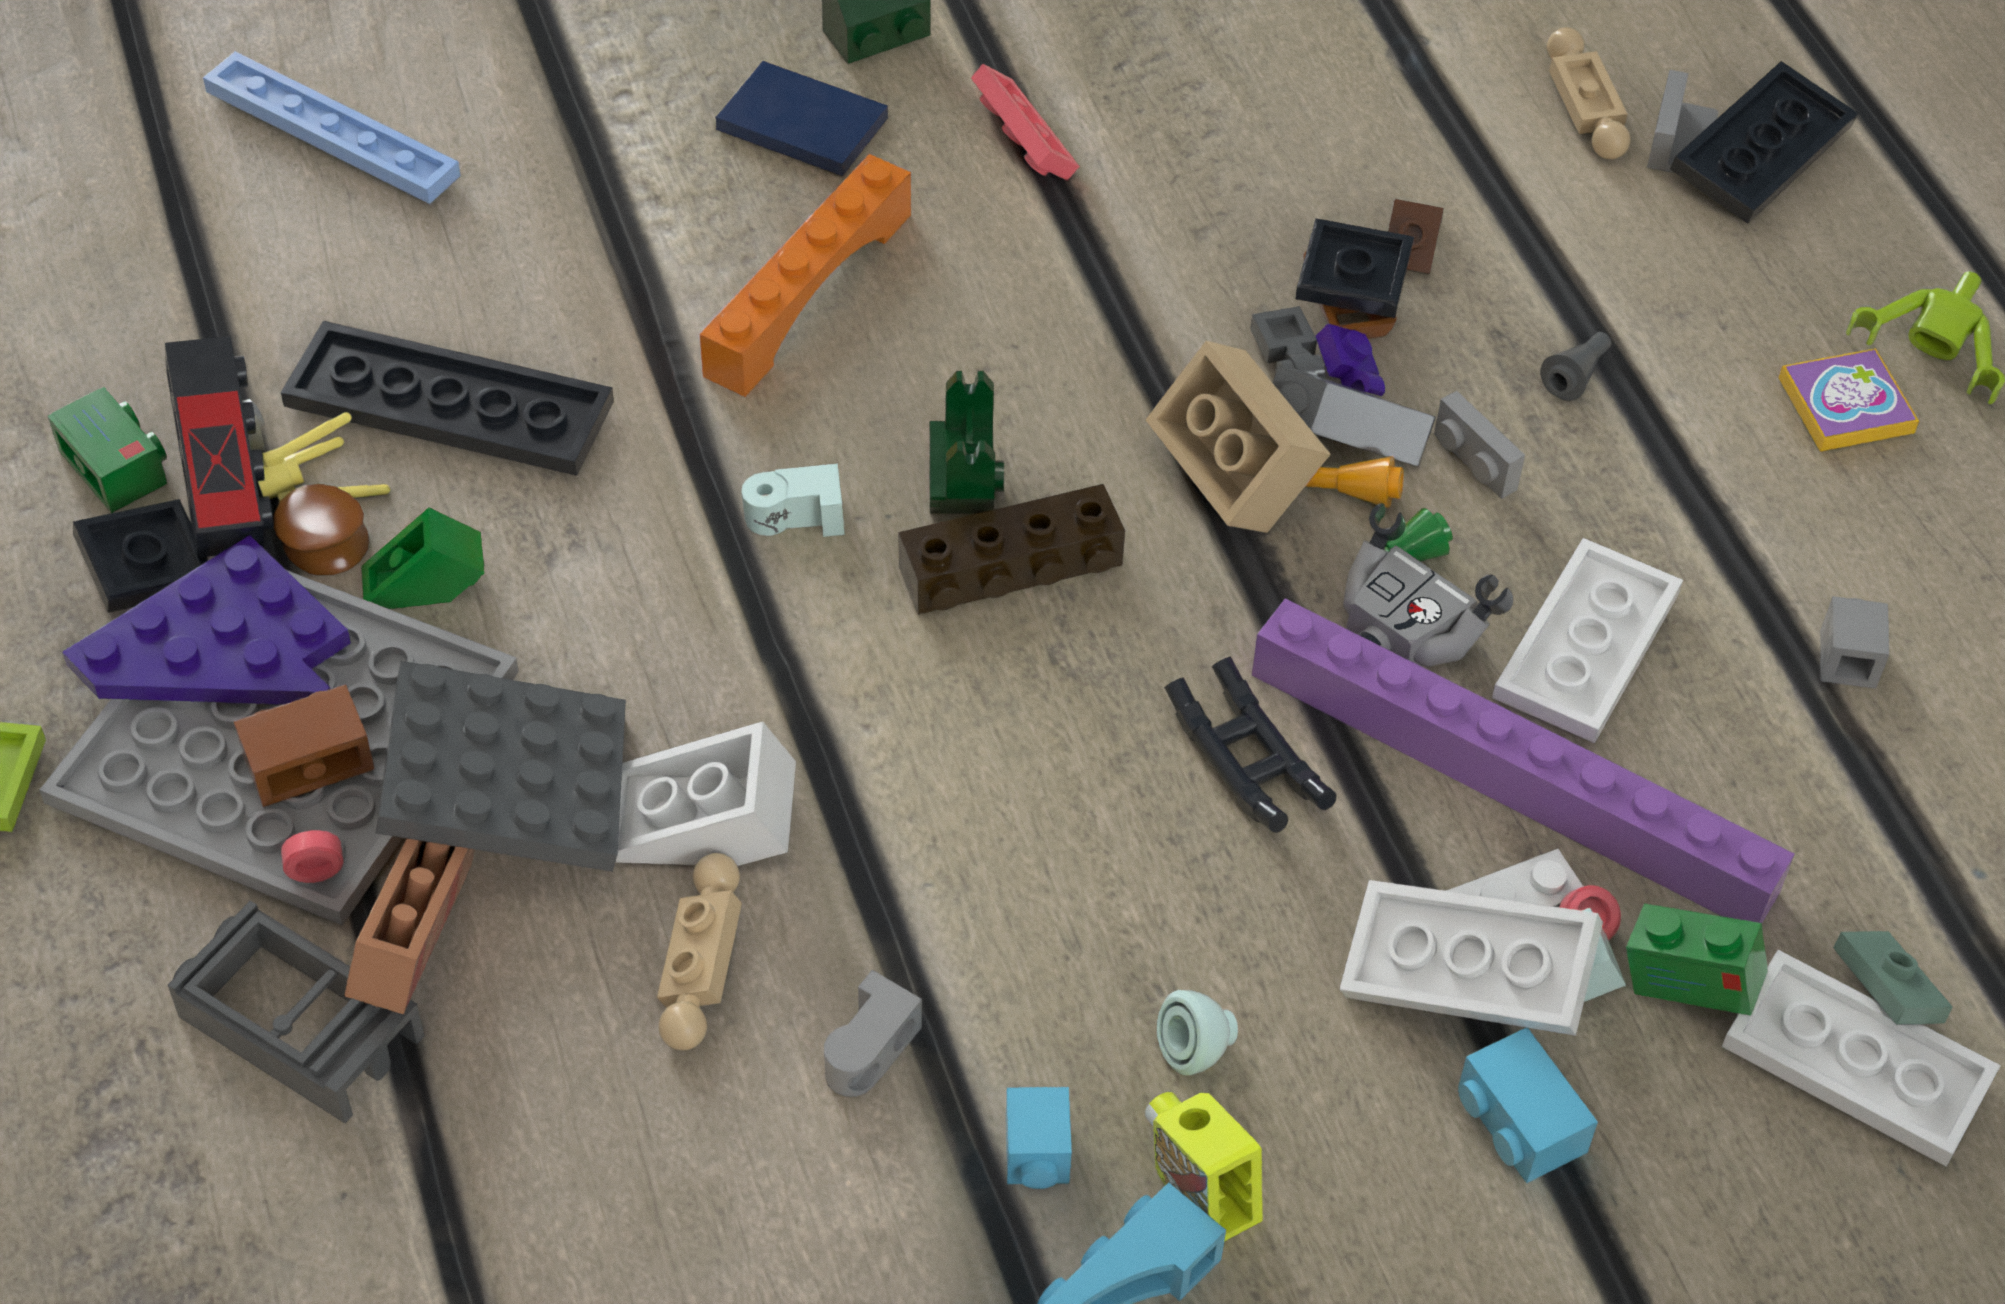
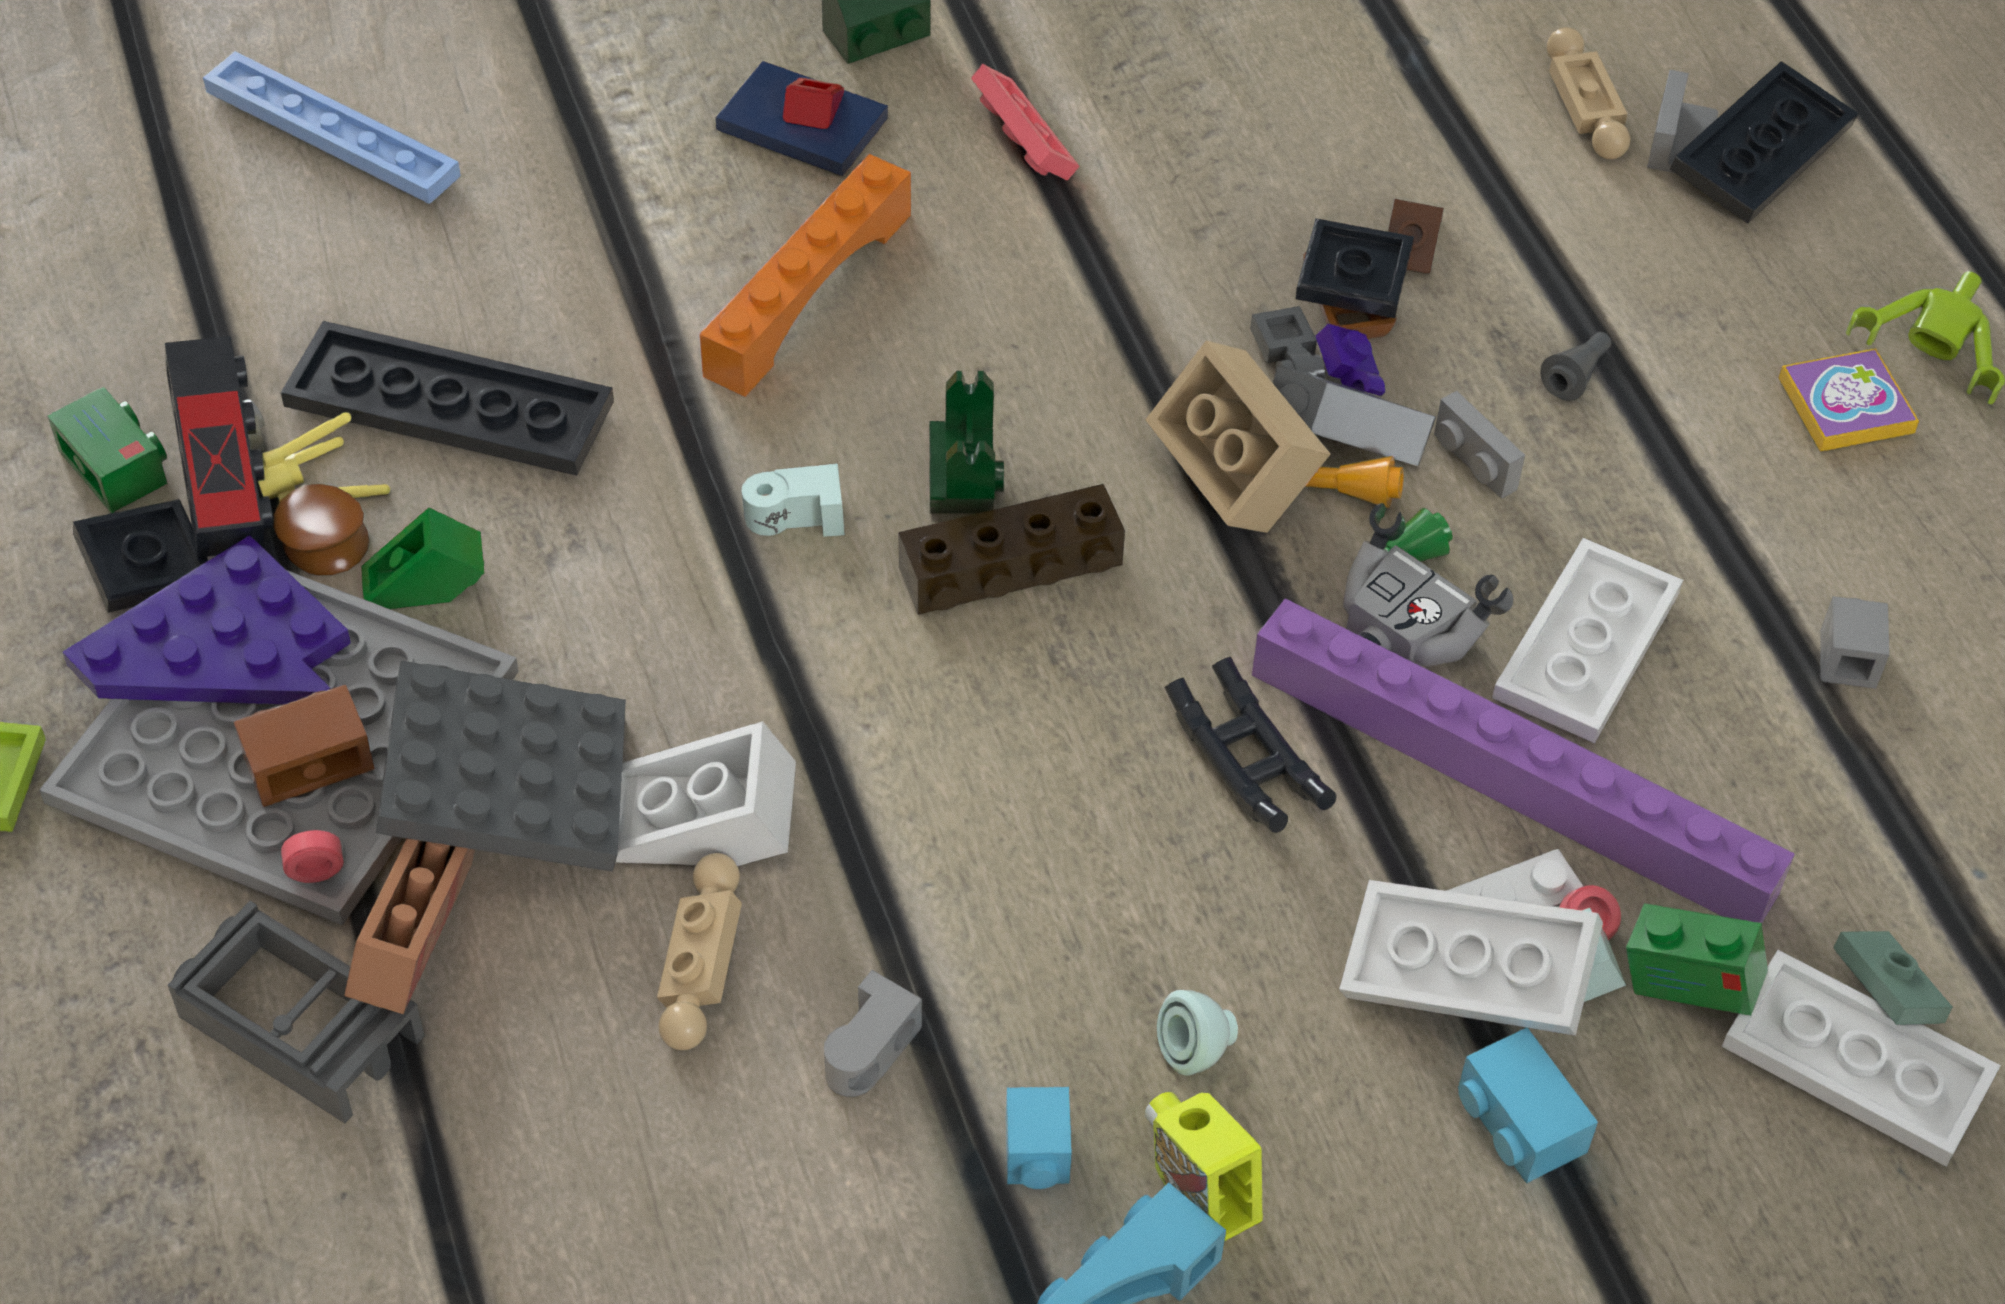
(812, 102): none -> red slope

